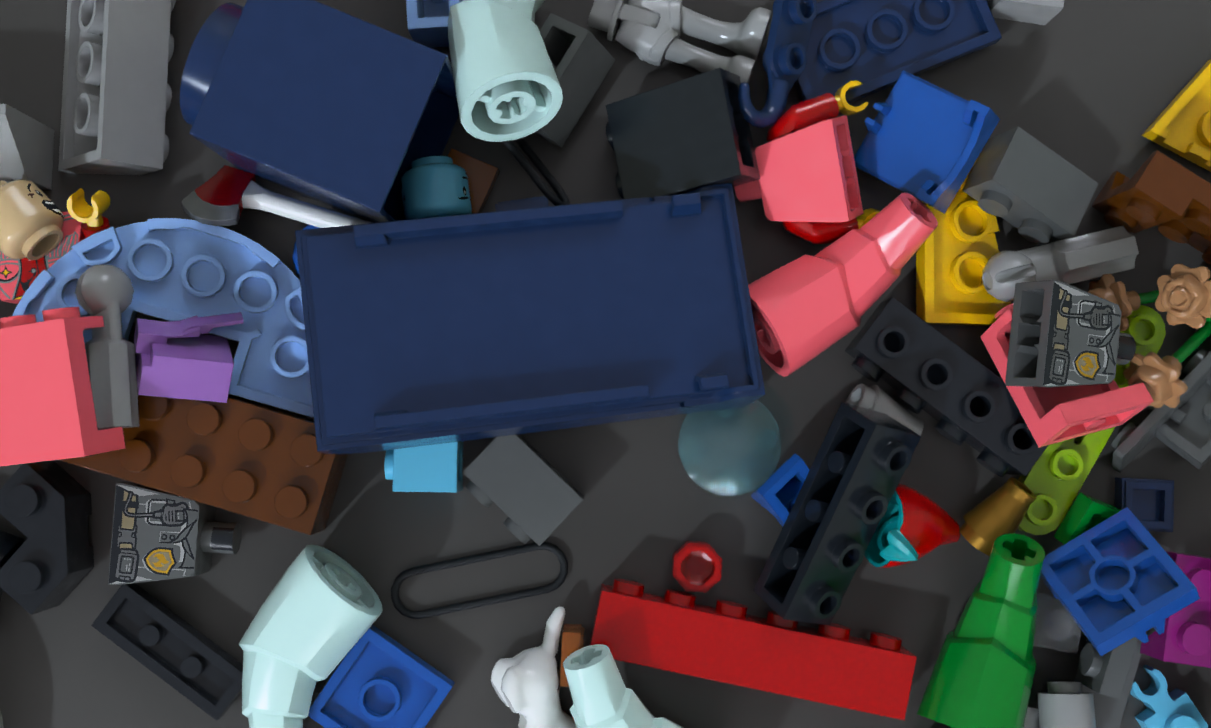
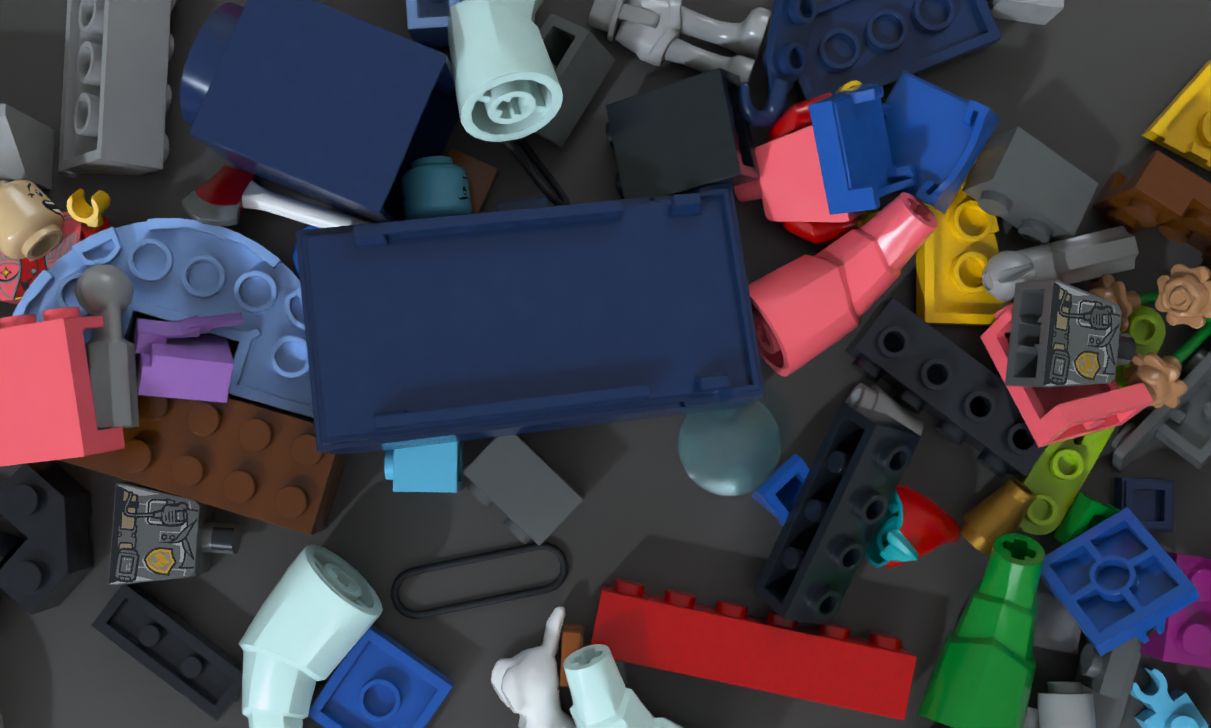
(697, 566): red tile -> none
(856, 150): none -> blue piece

